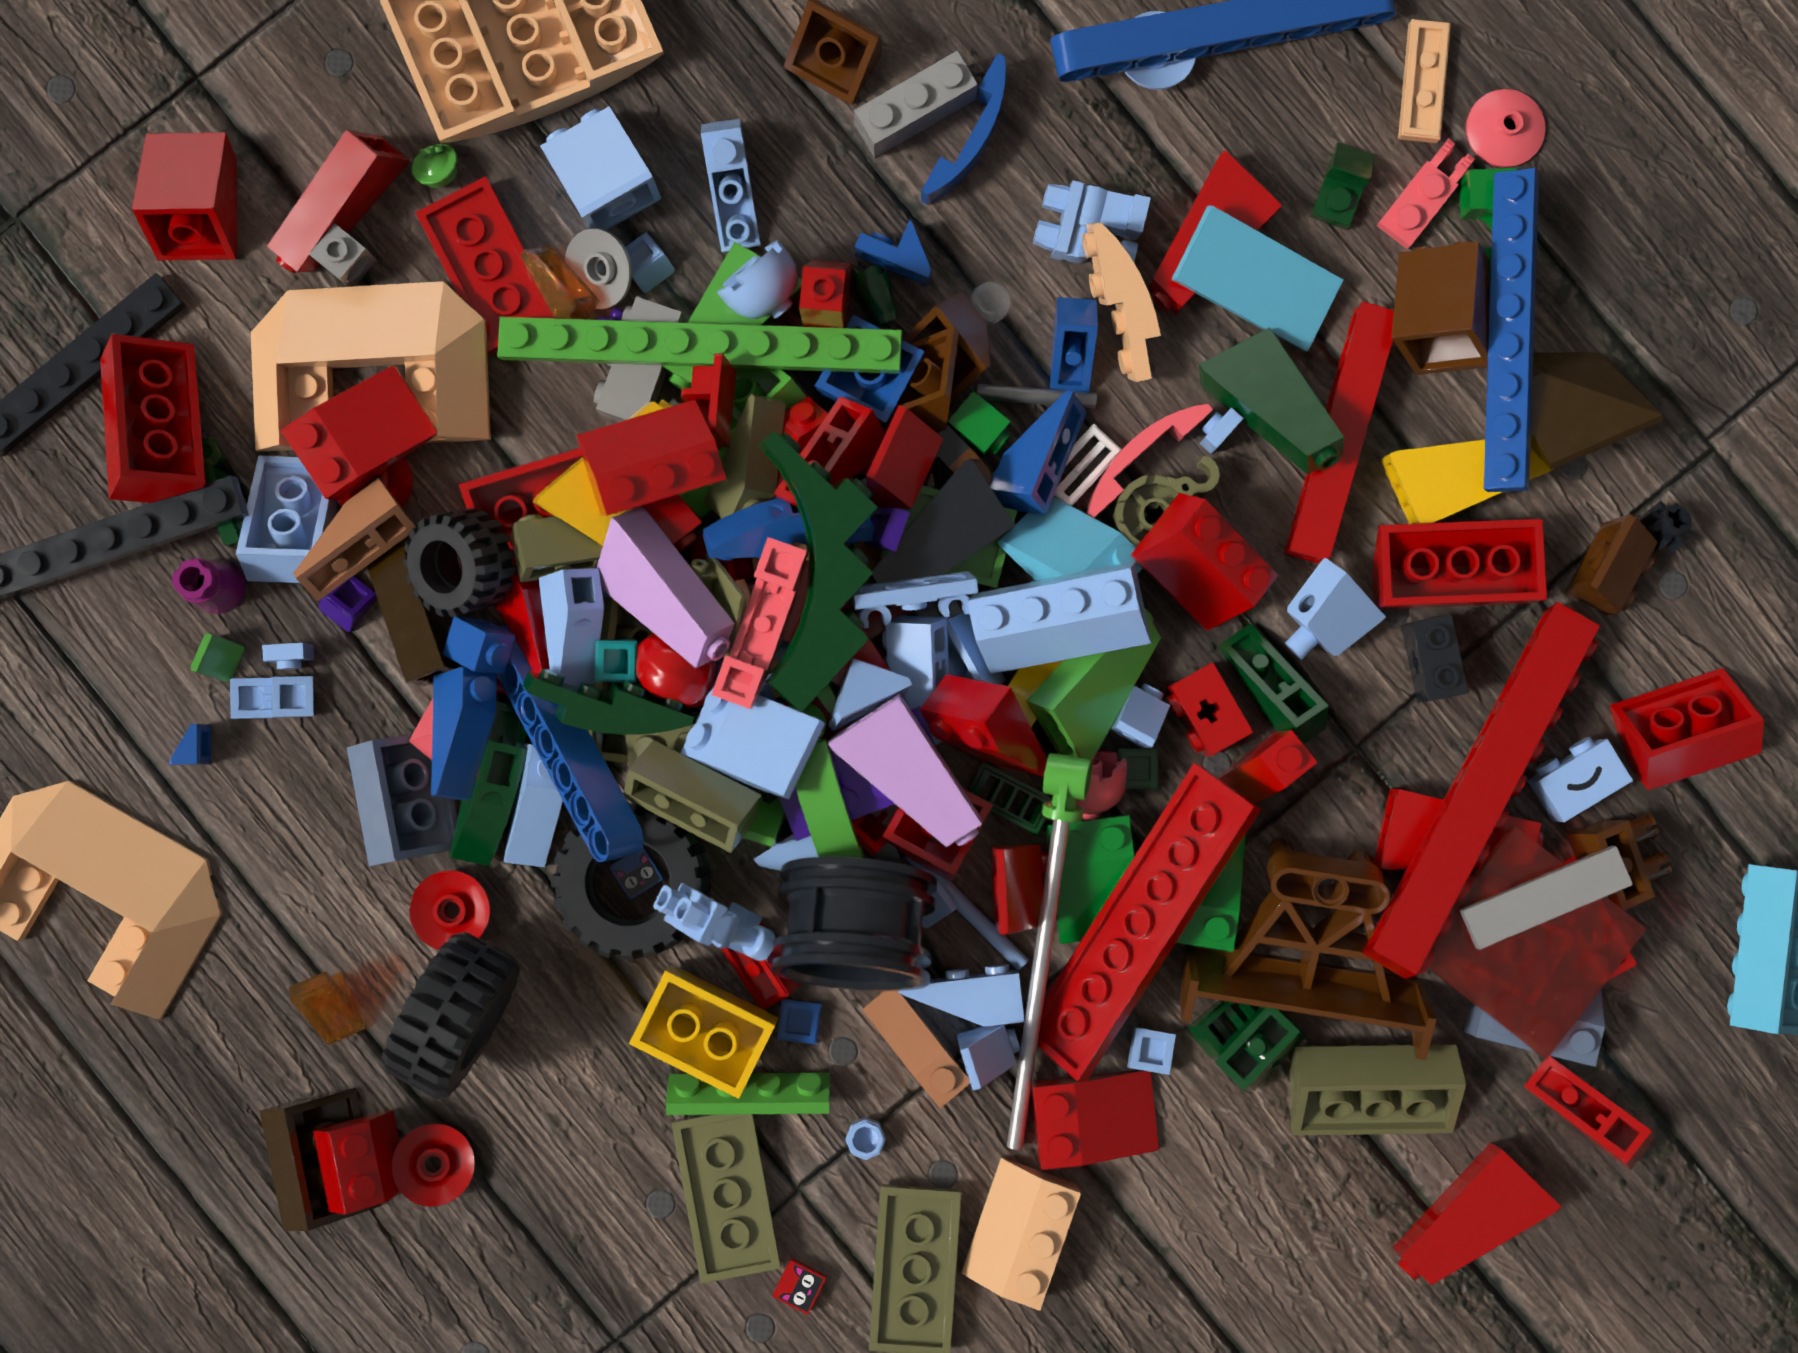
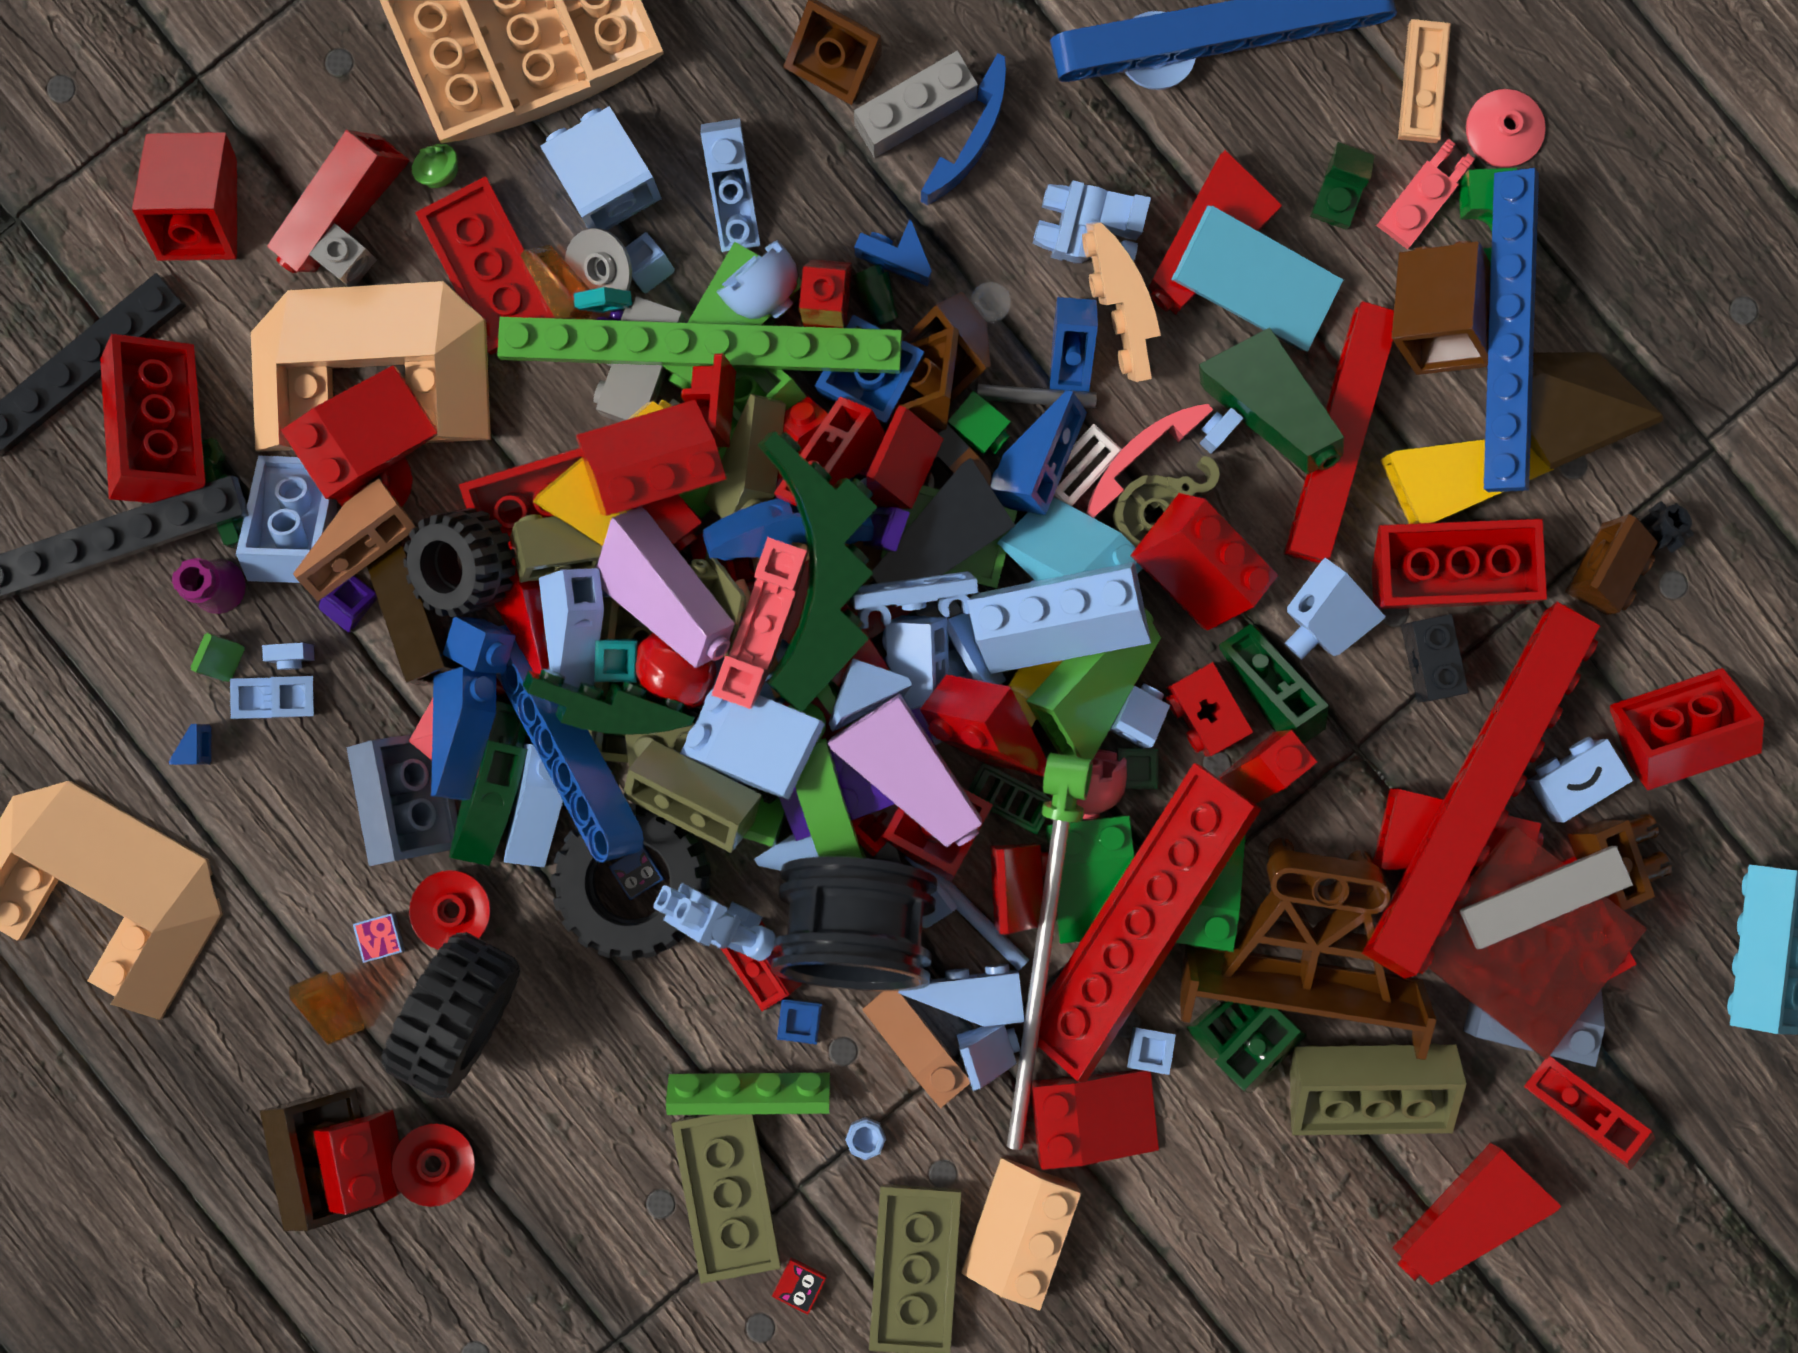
(378, 937): none -> tile
(602, 299): none -> teal tile
(703, 1030): yellow slope -> none

